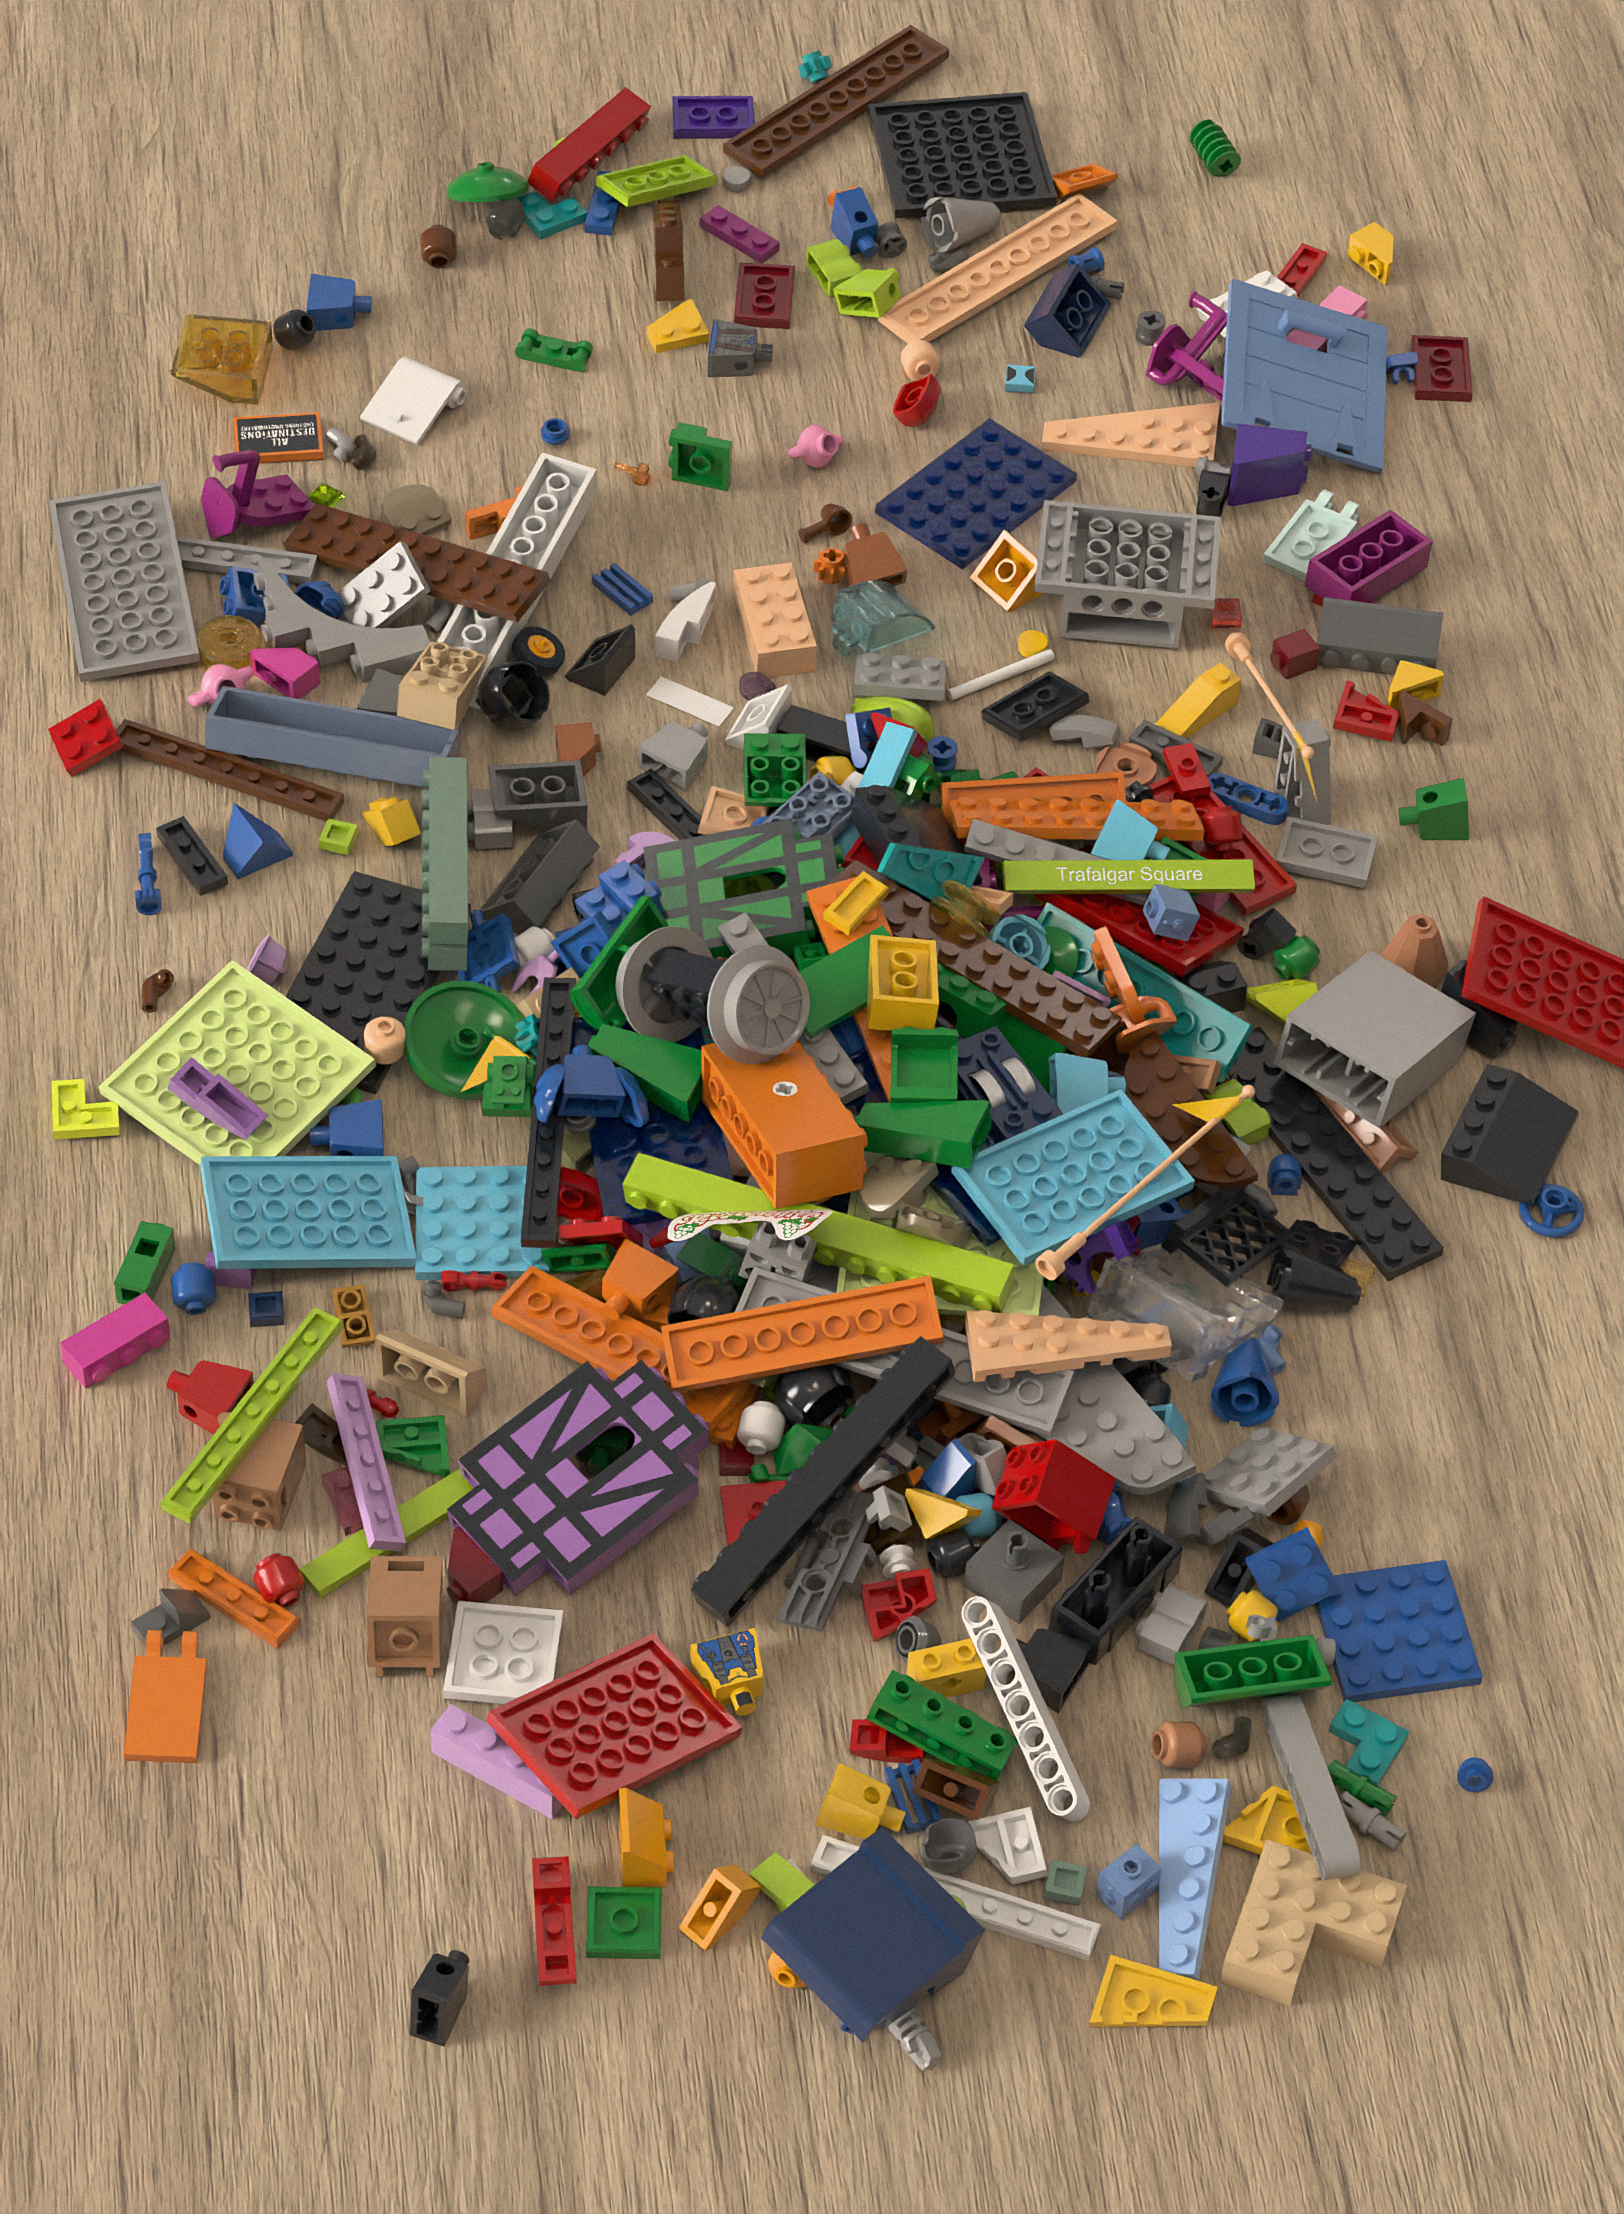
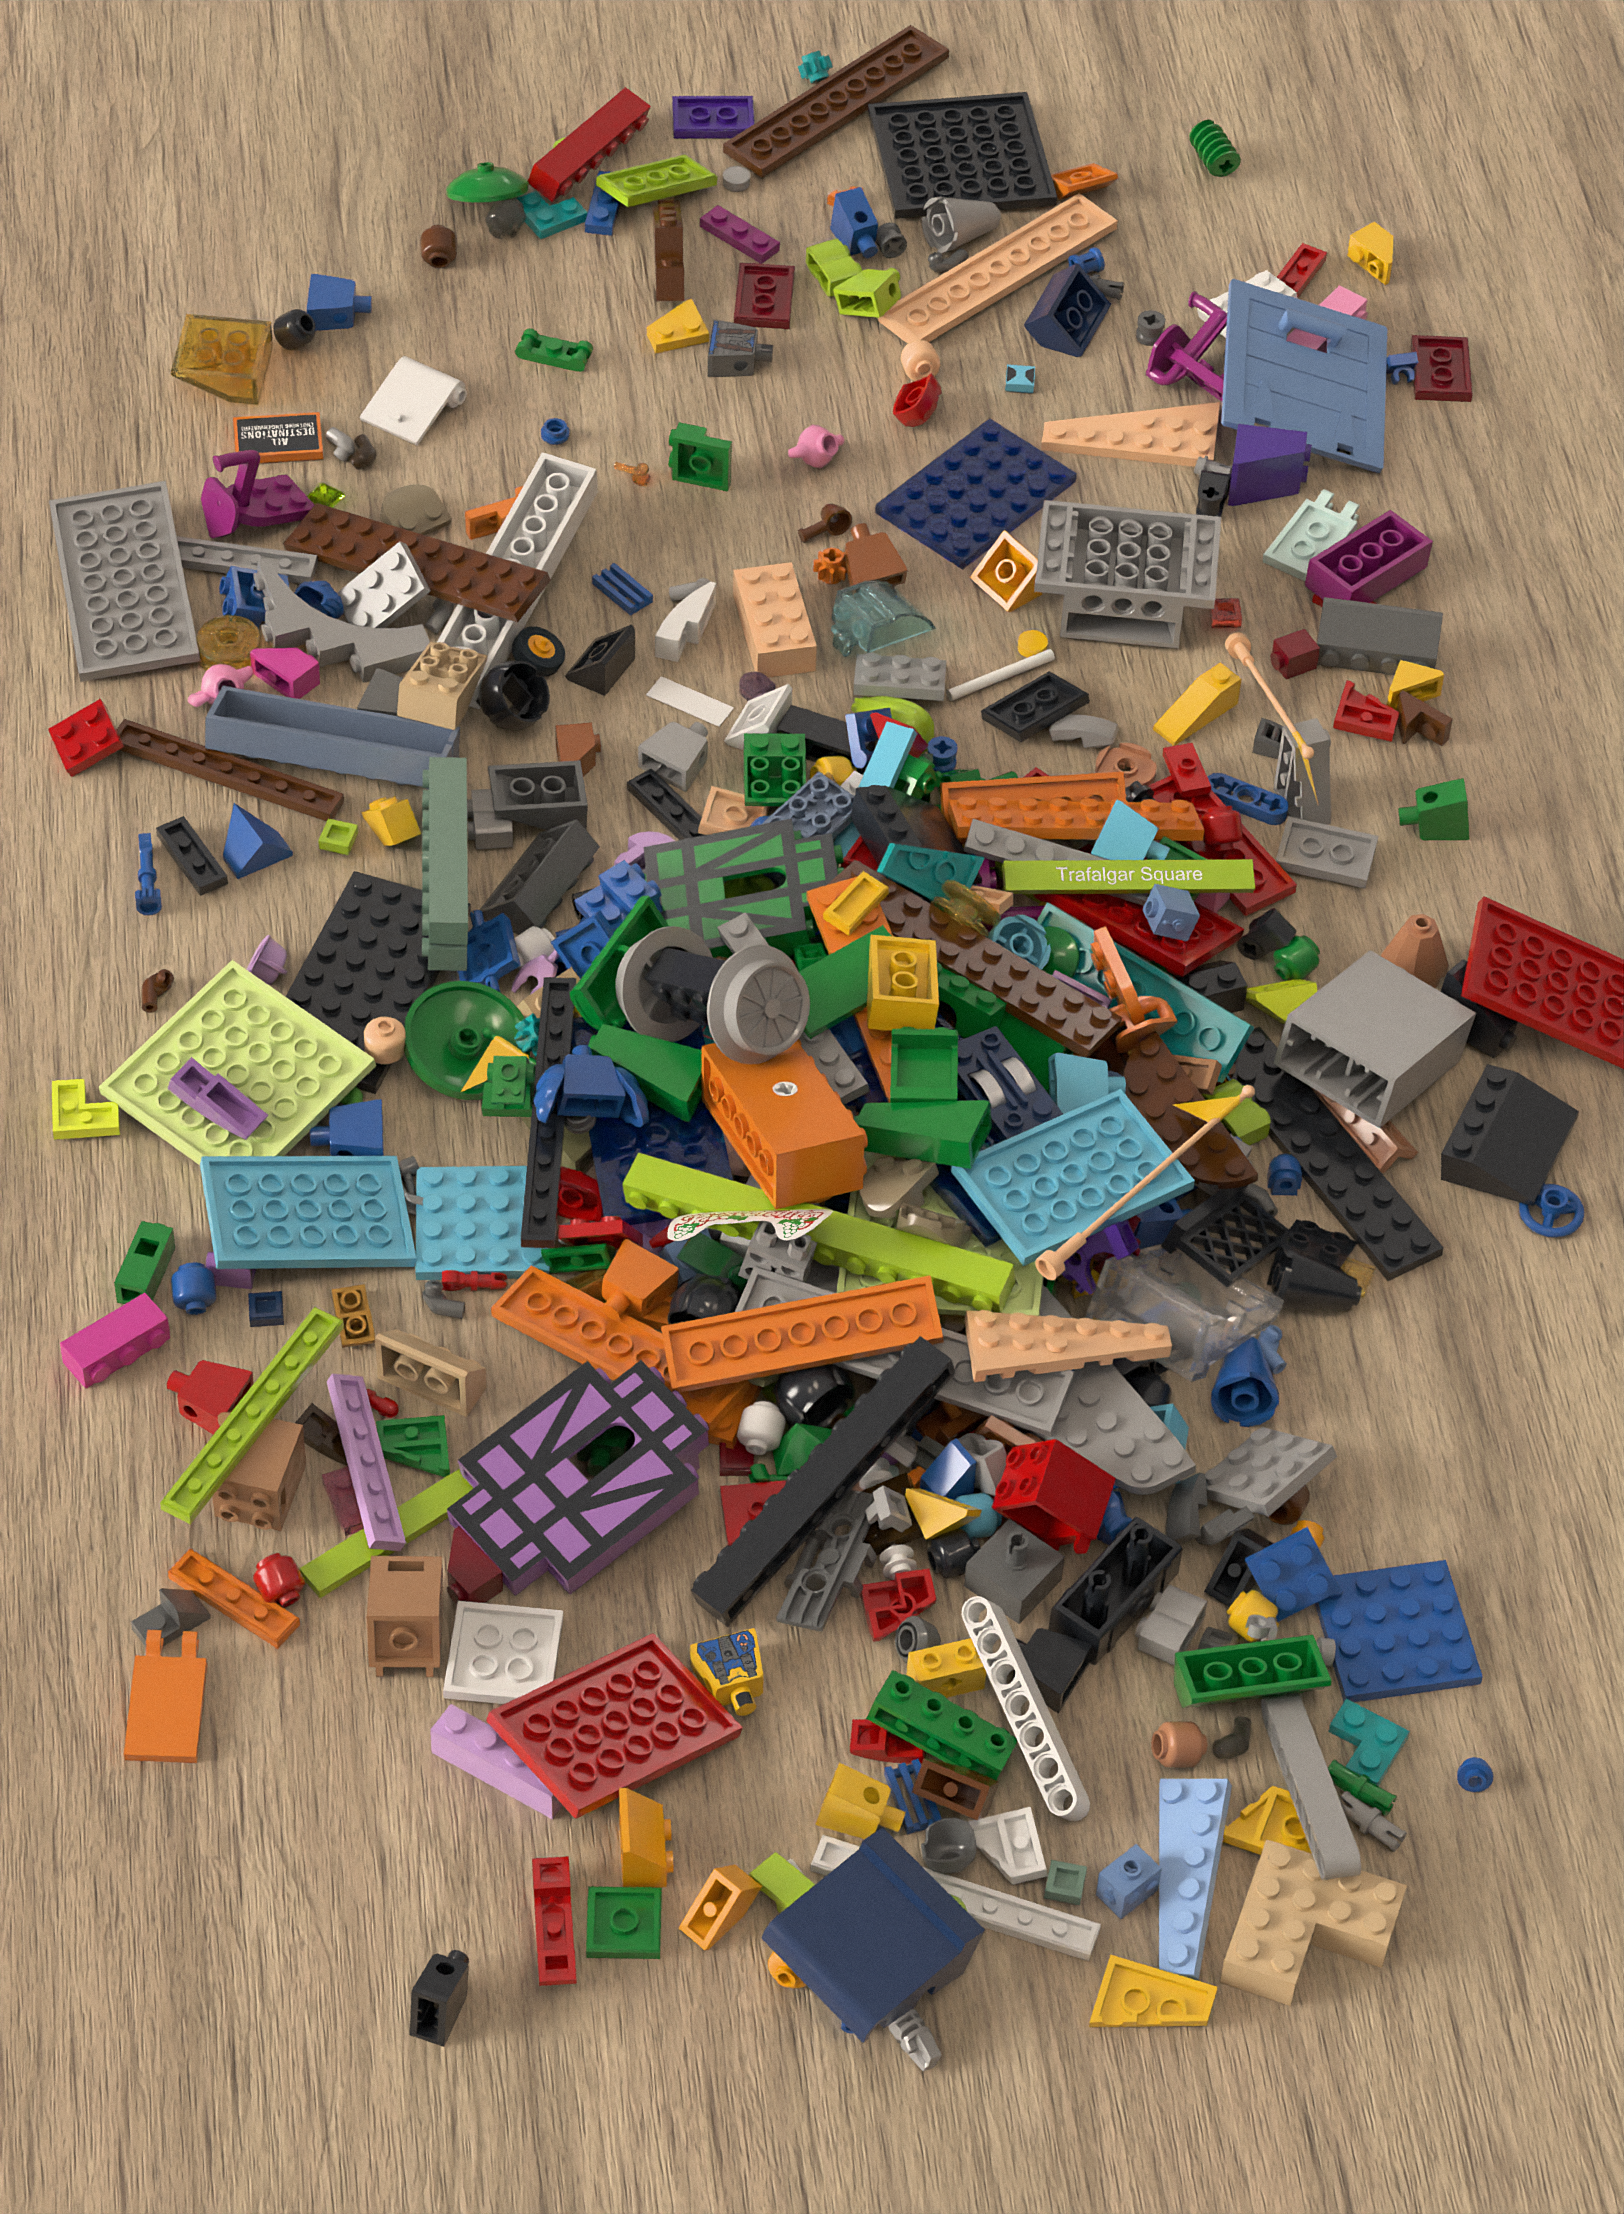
(1156, 738): dark grey plate -> none

